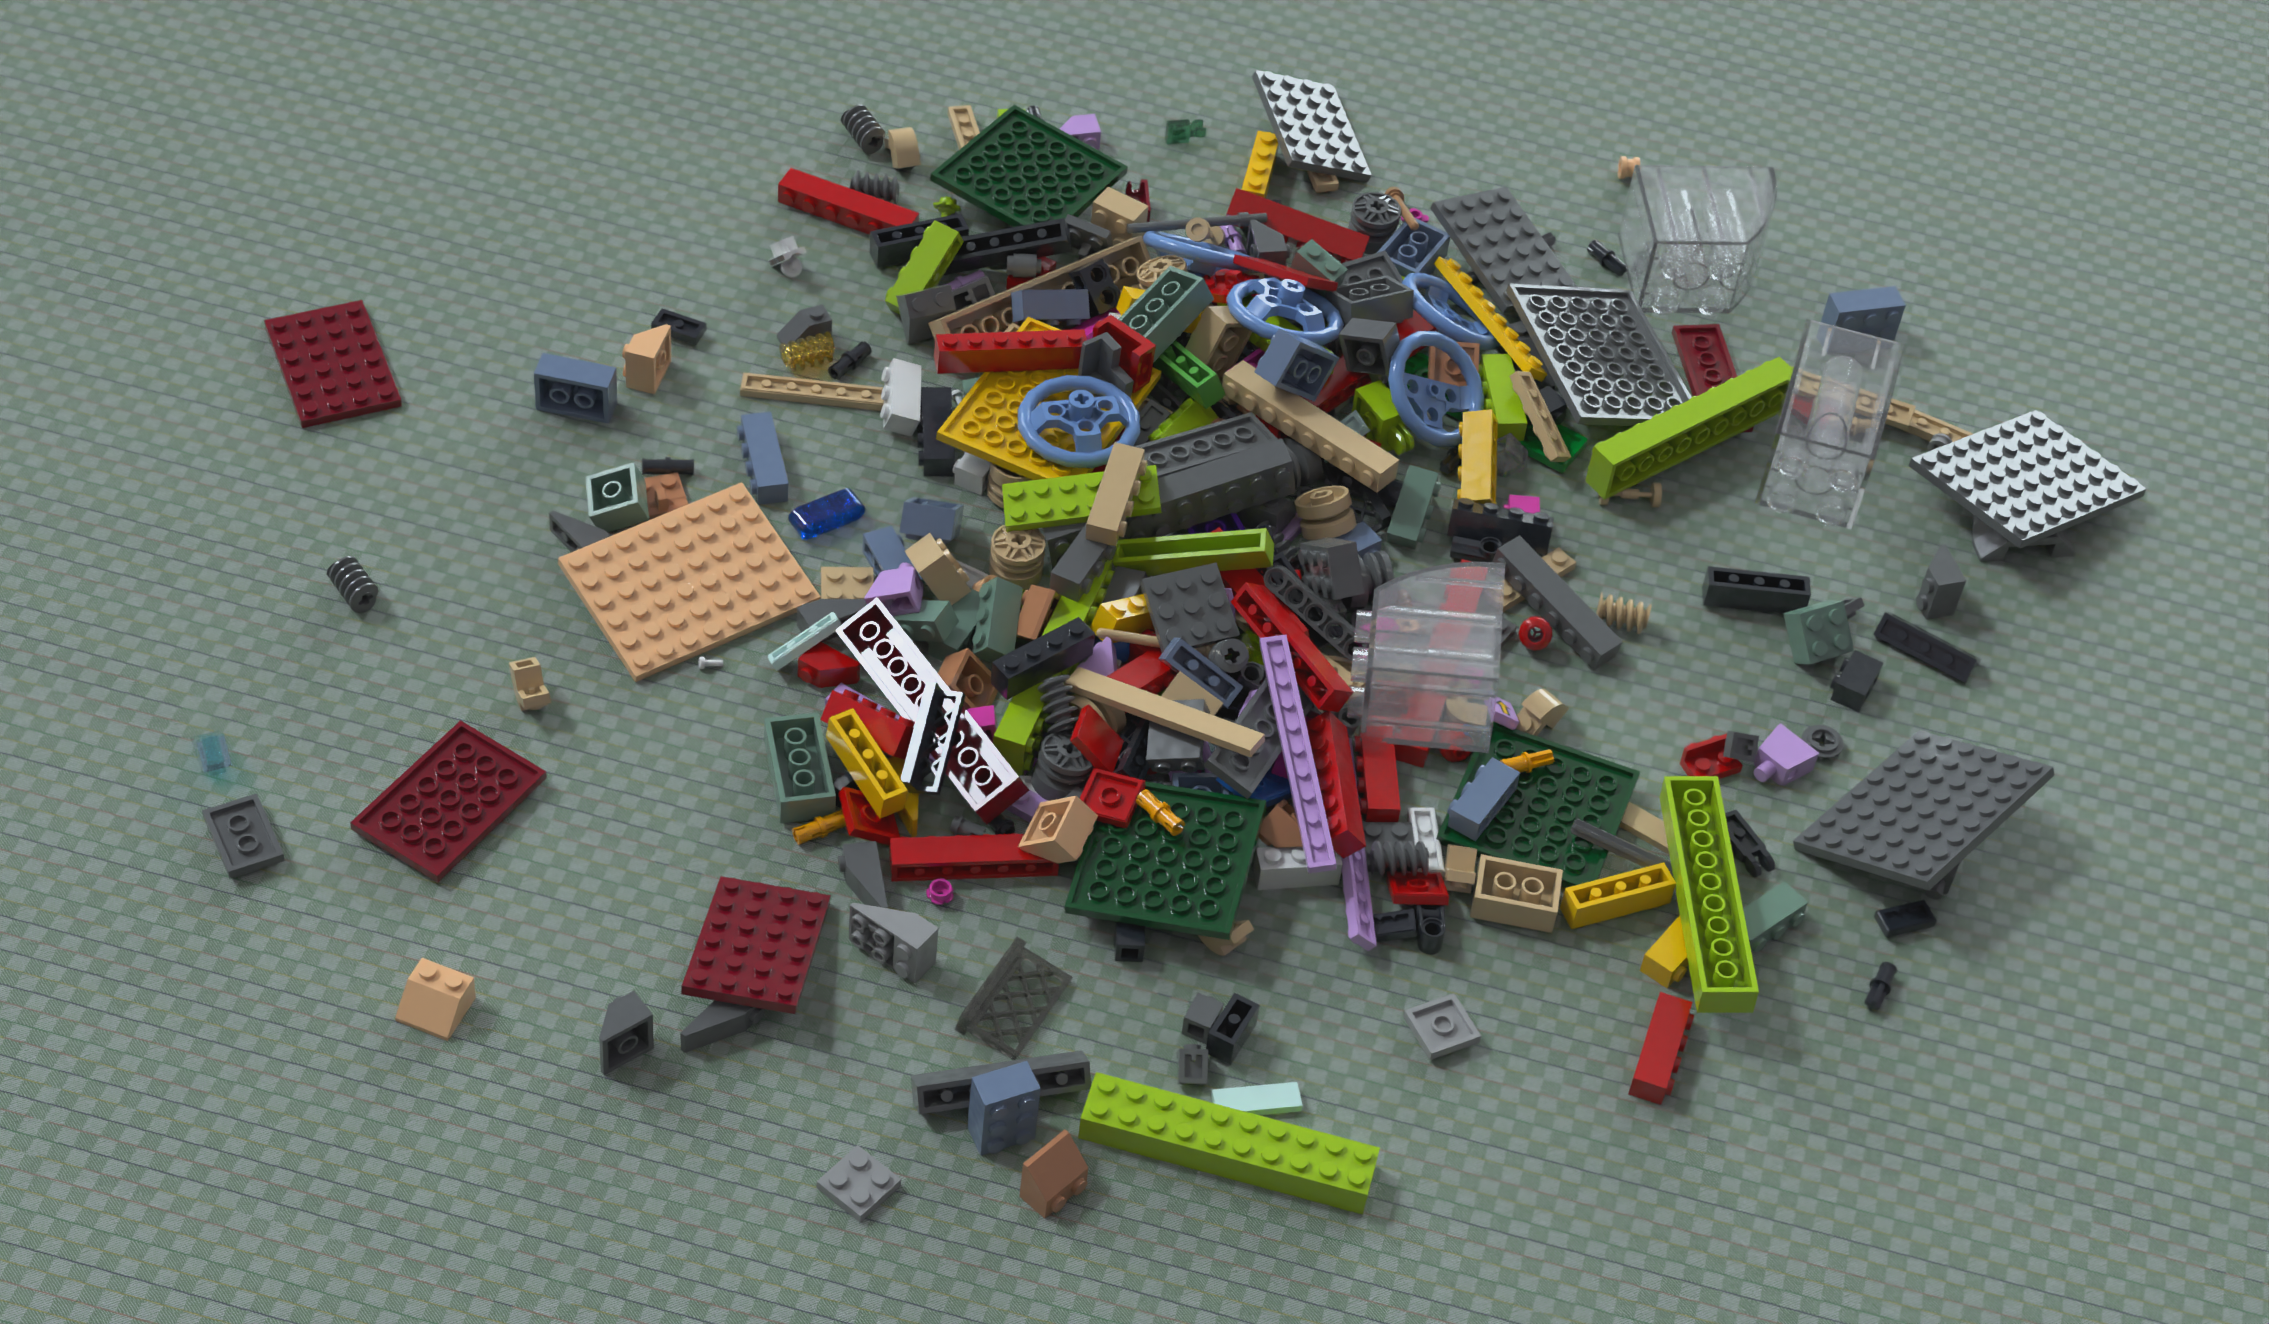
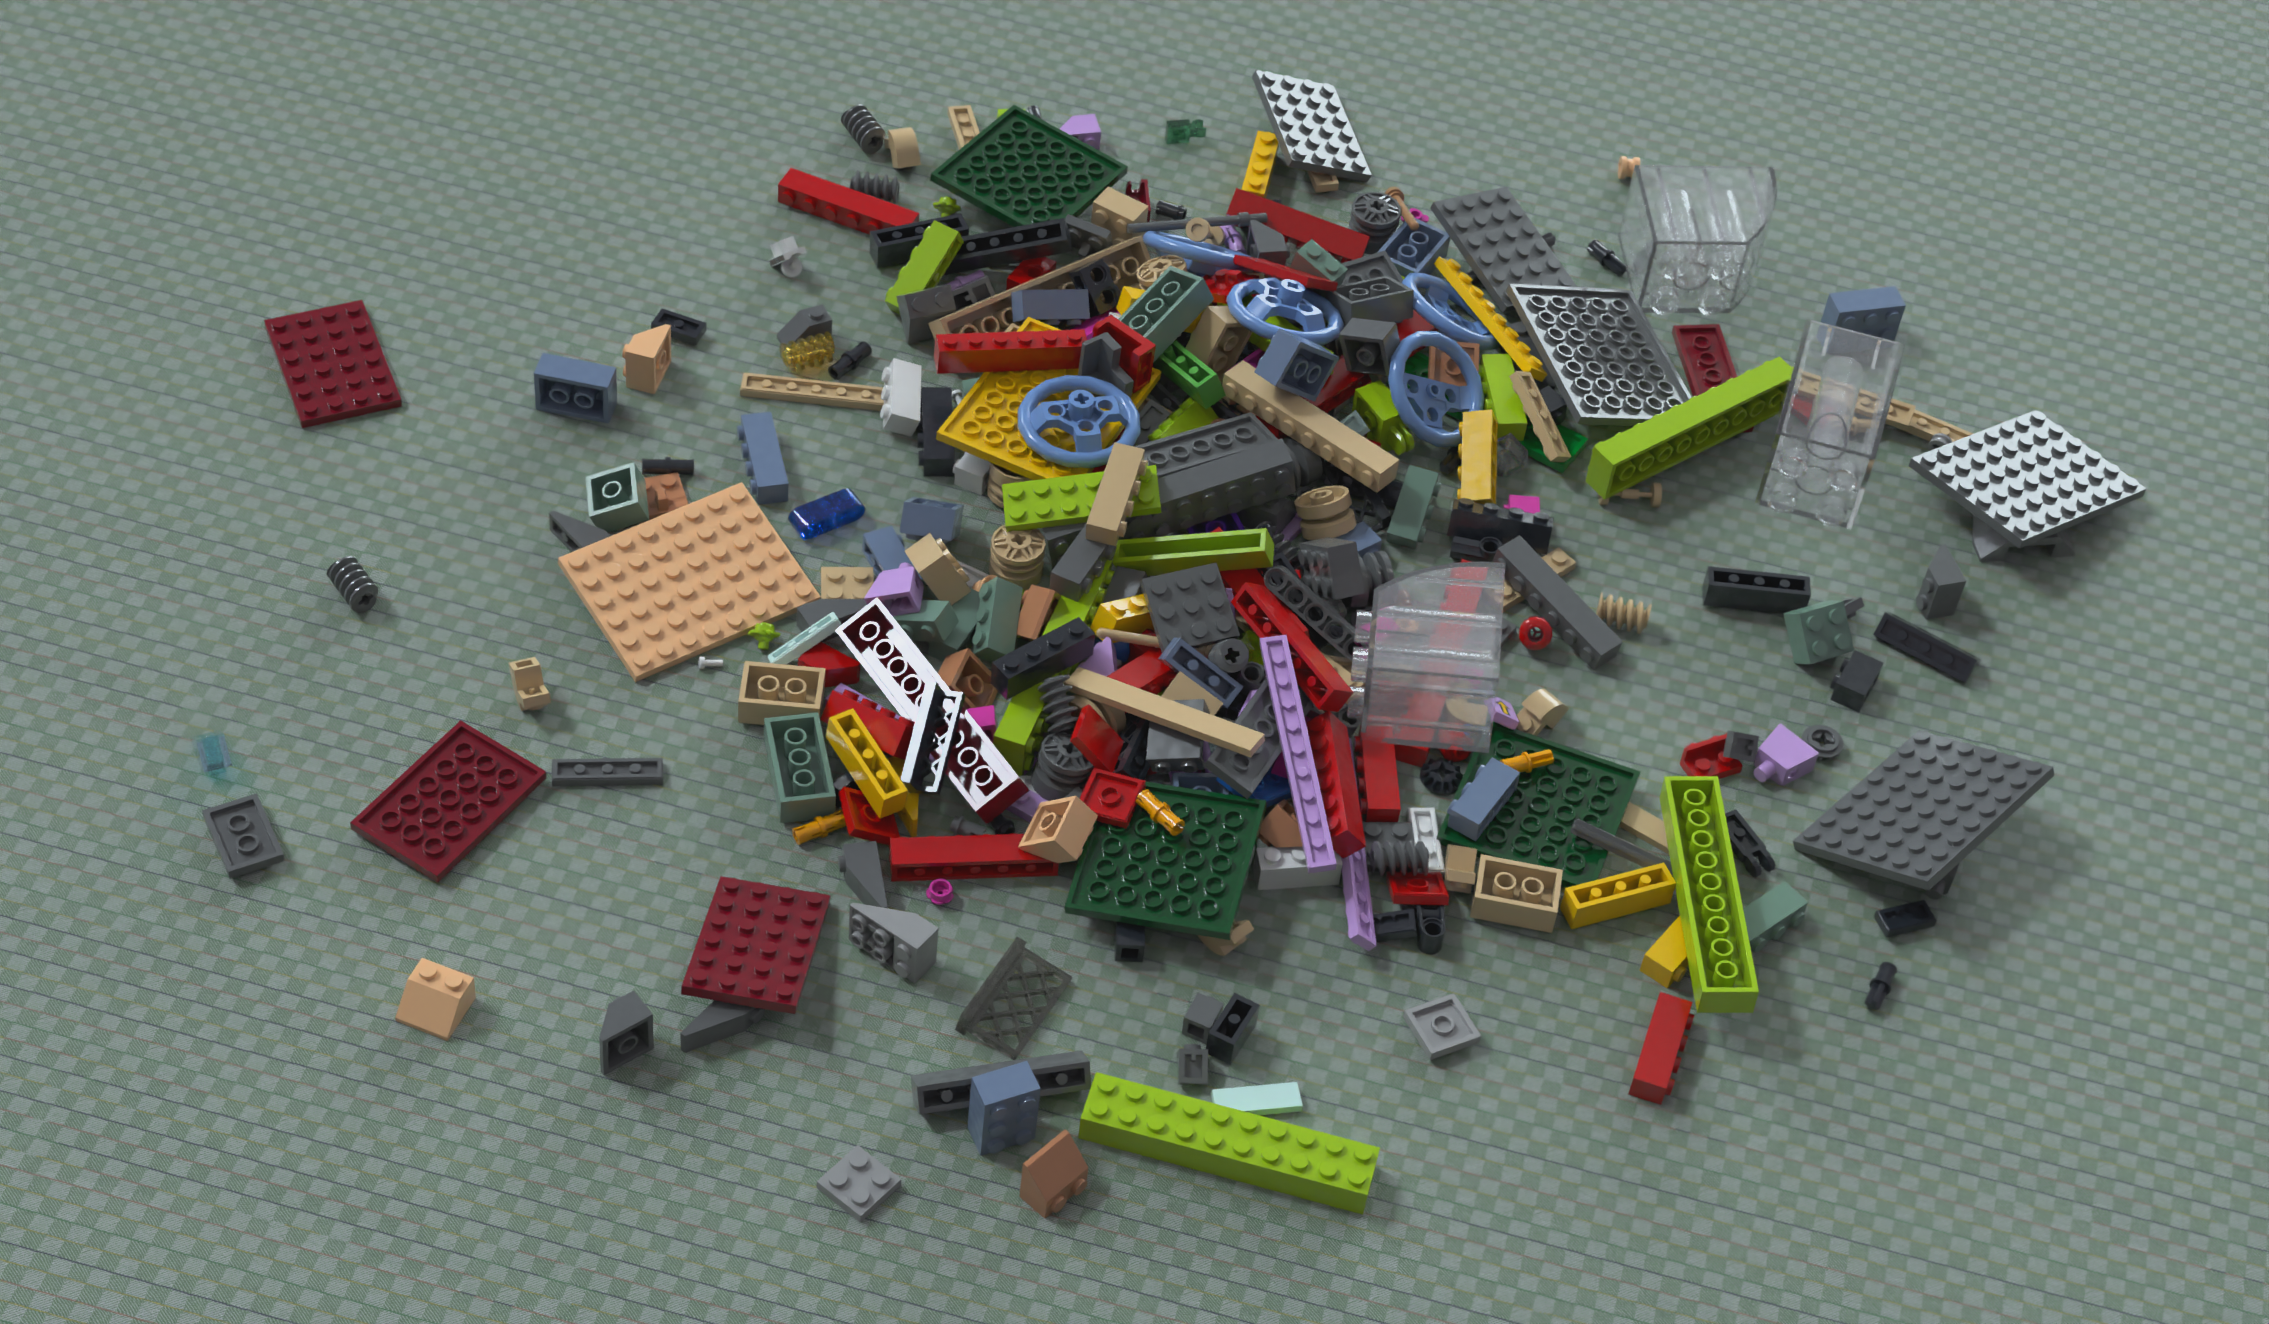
(607, 772): none -> dark grey tile
(764, 634): none -> lime plant
(779, 691): none -> tan brick
(1023, 265): dark grey brick -> none
(1171, 210): none -> black pin
(1432, 780): none -> black gear

